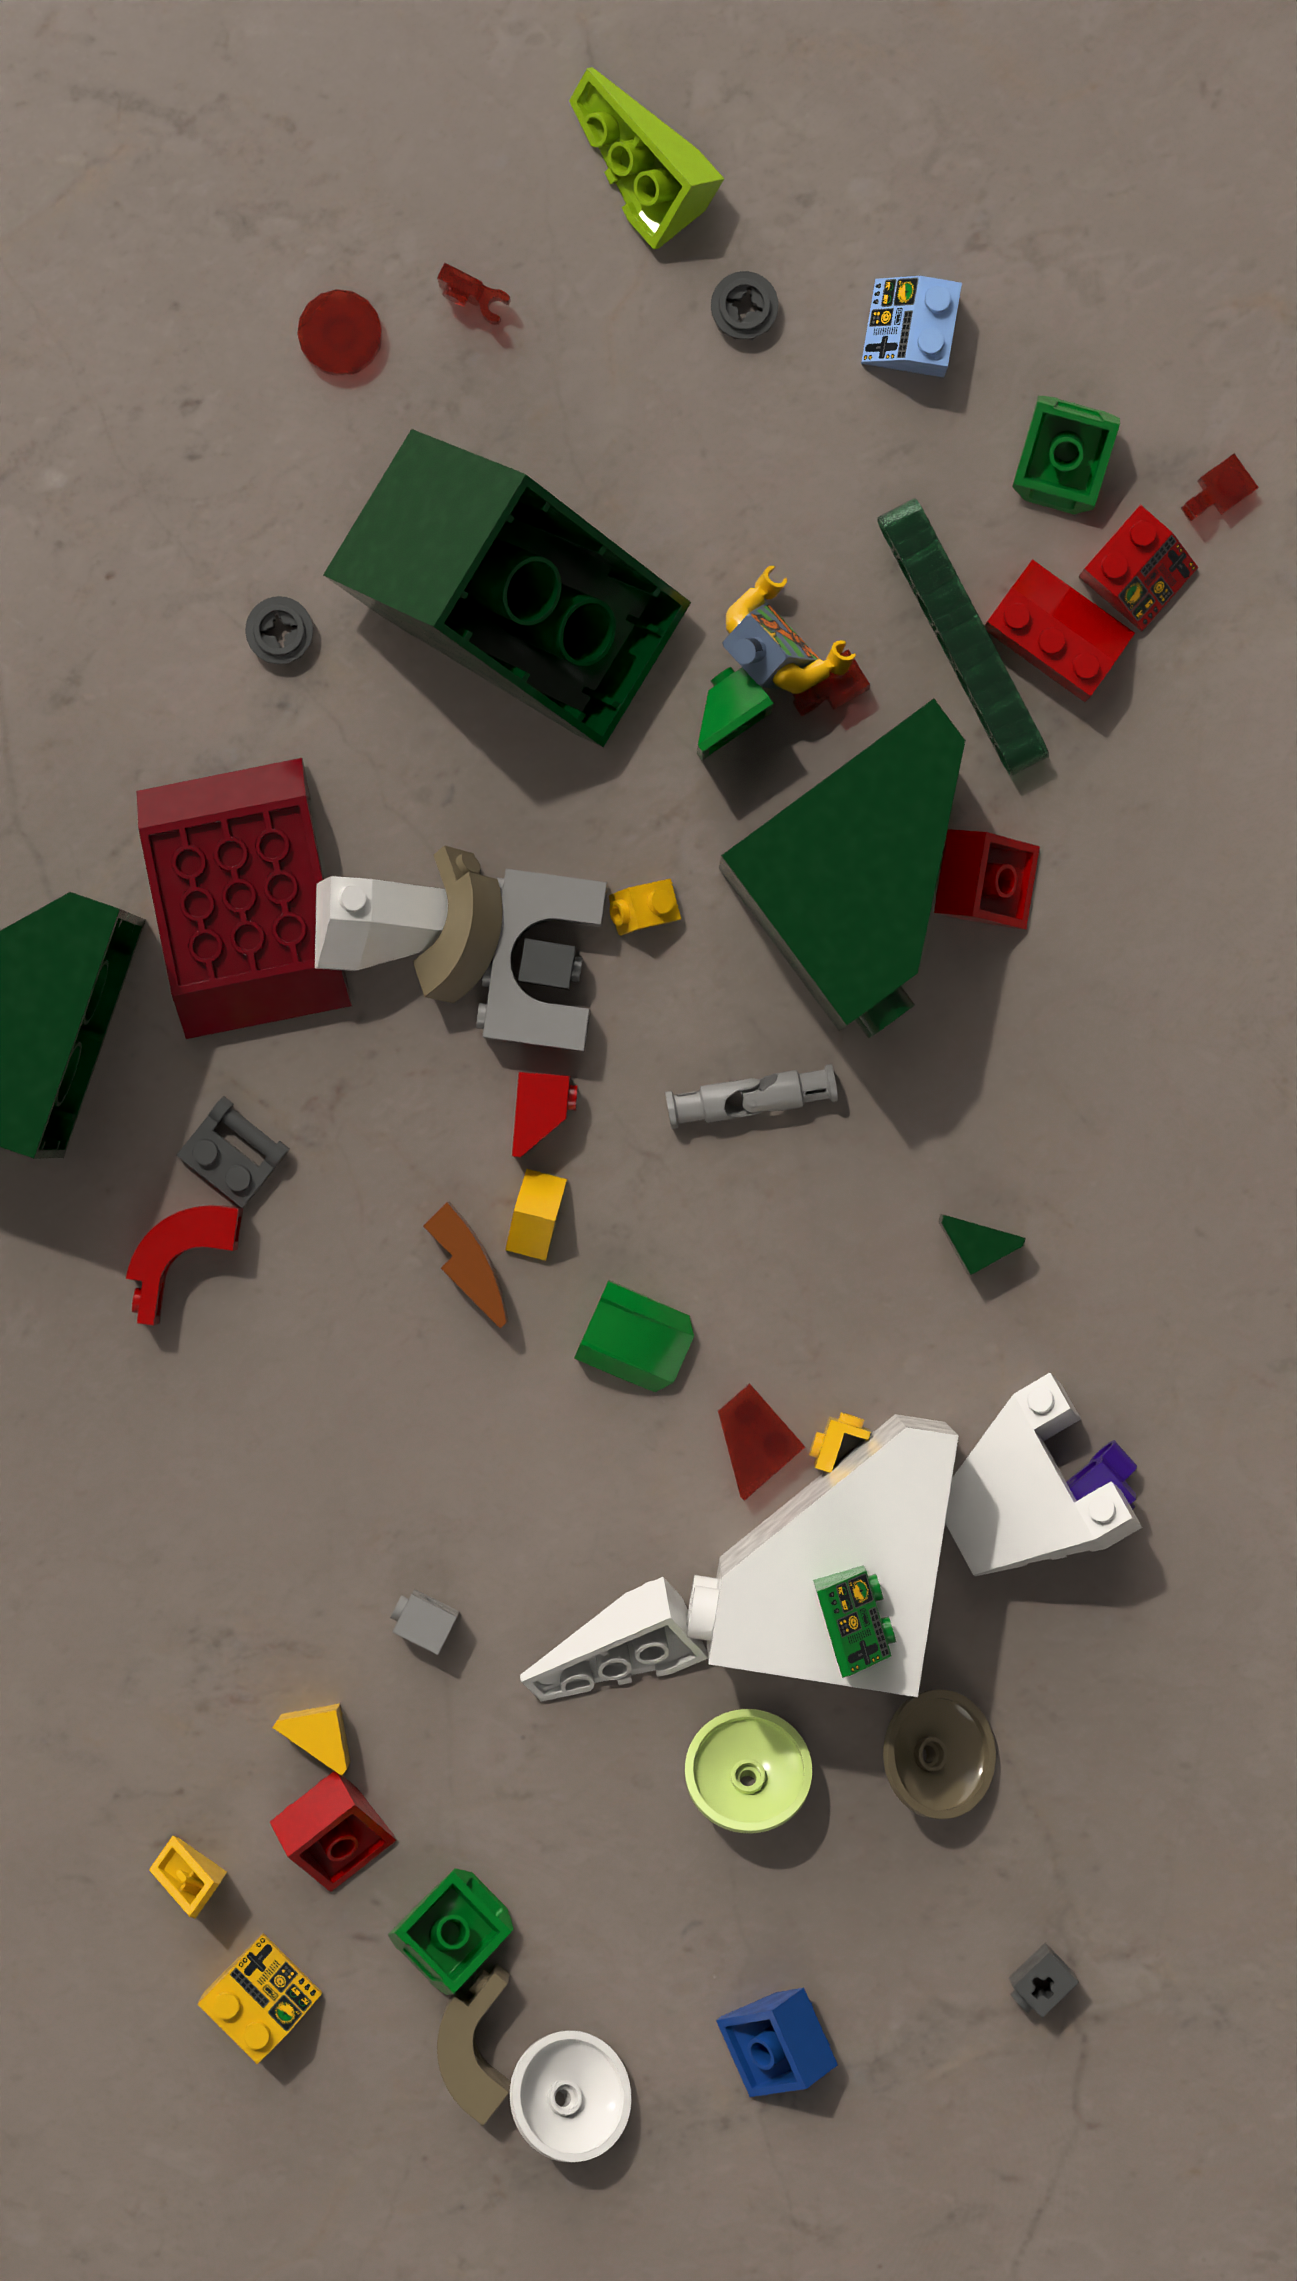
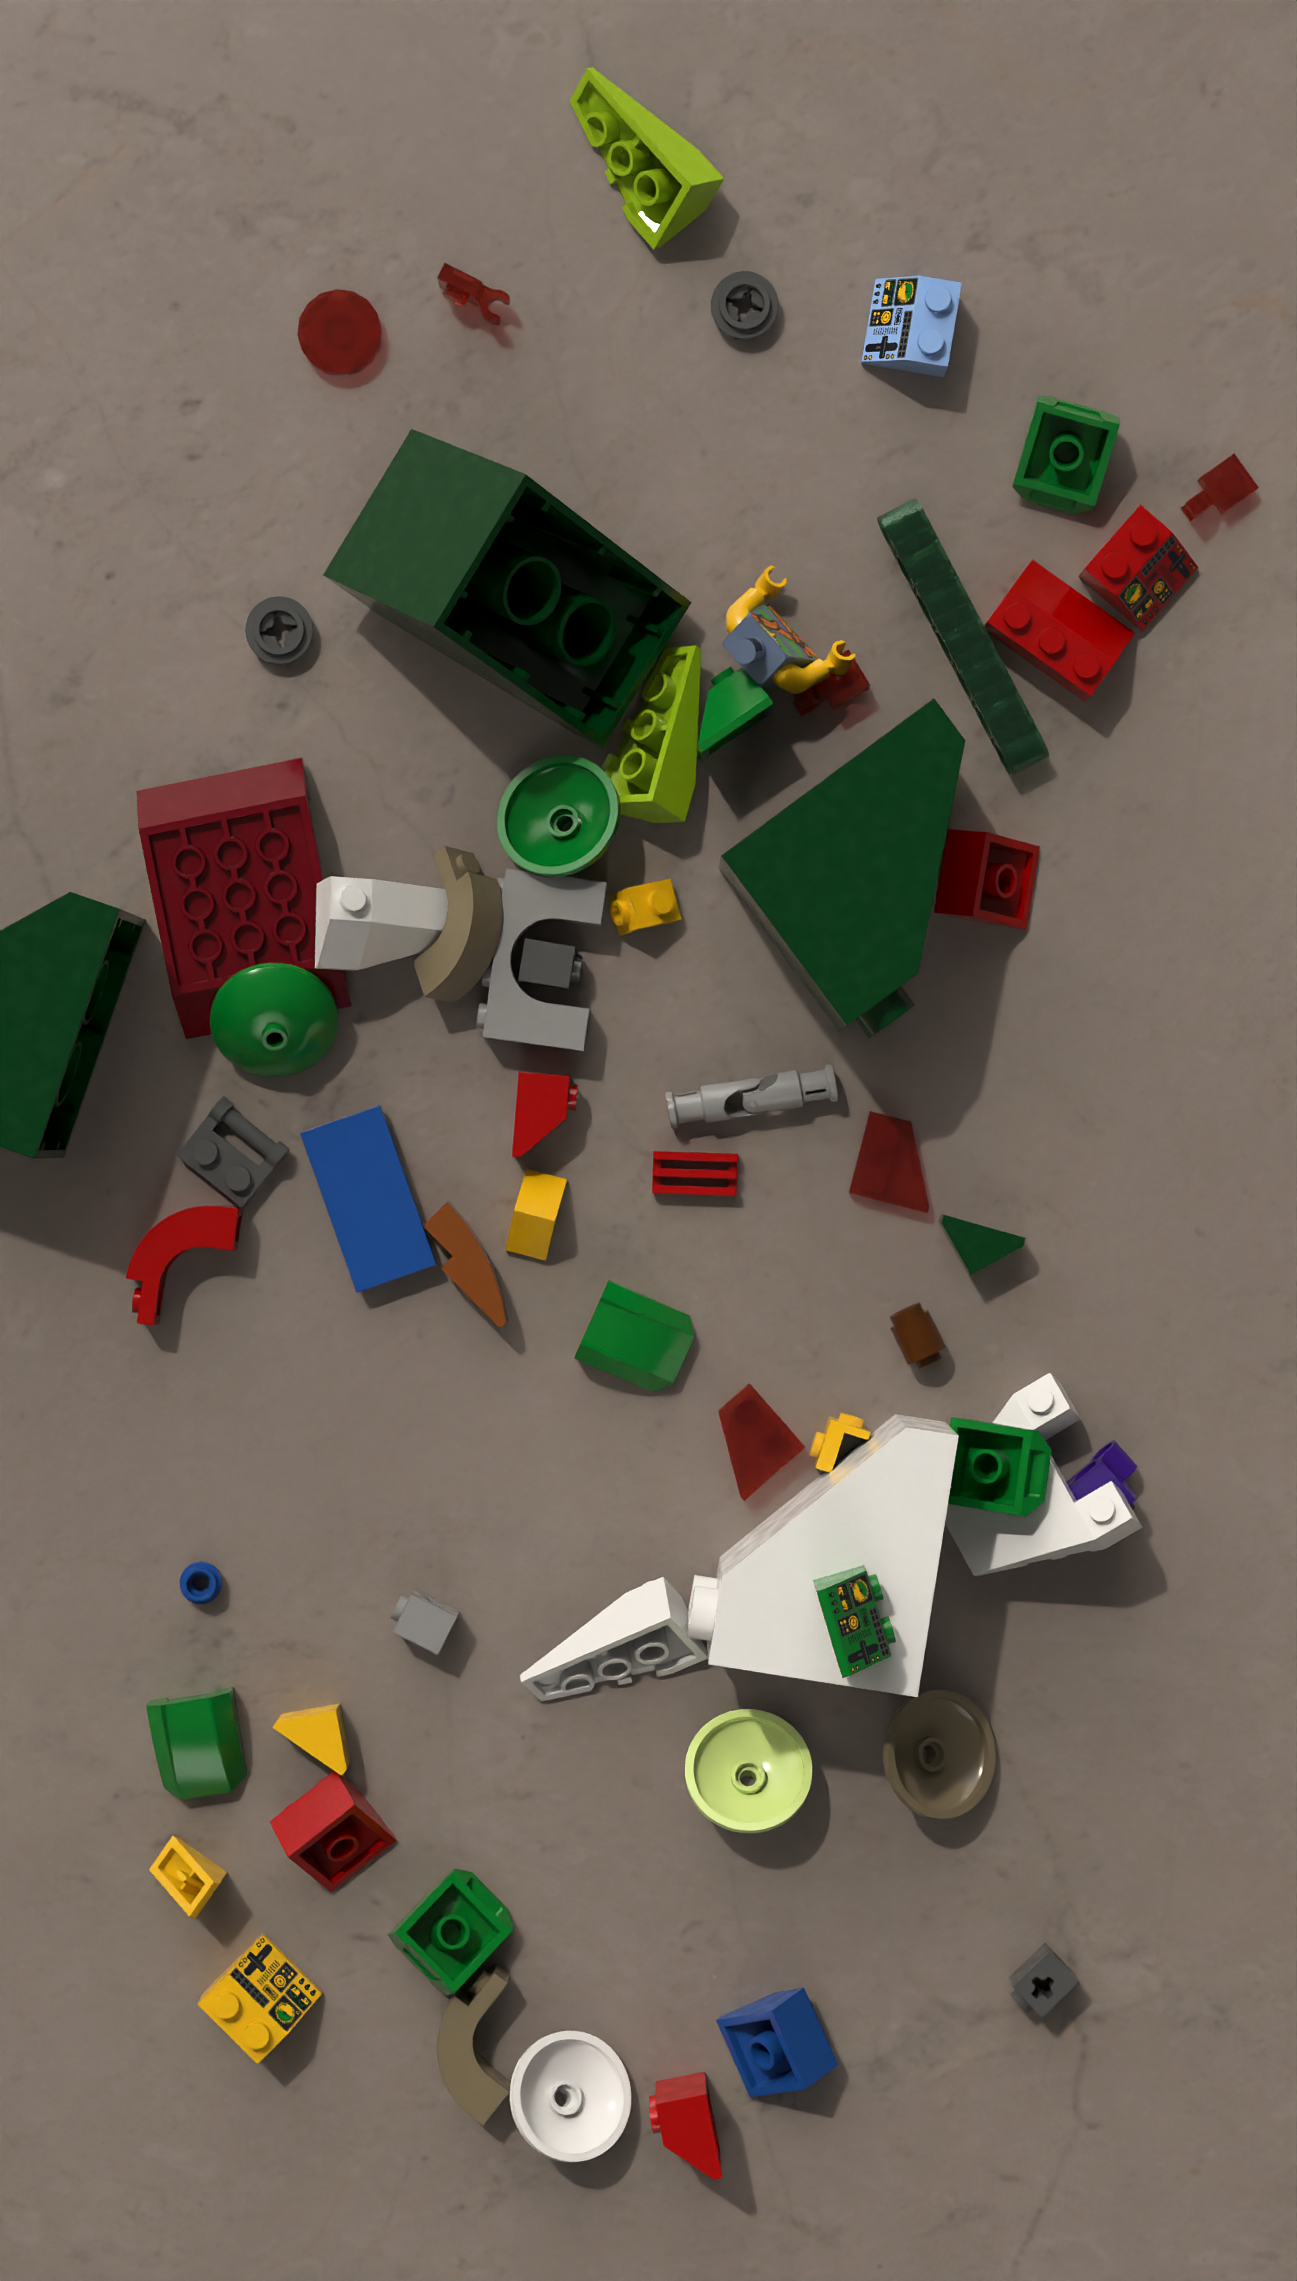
(189, 1589): none -> blue plate
(198, 1743): none -> green slope
(269, 1001): none -> green dish
(368, 1198): none -> blue tile
(546, 799): none -> green dish
(659, 753): none -> lime wedge
(659, 1172): none -> red tile
(687, 2121): none -> red slope
(889, 1164): none -> clear red wing
(917, 1335): none -> reddish brown brick
(999, 1467): none -> green slope

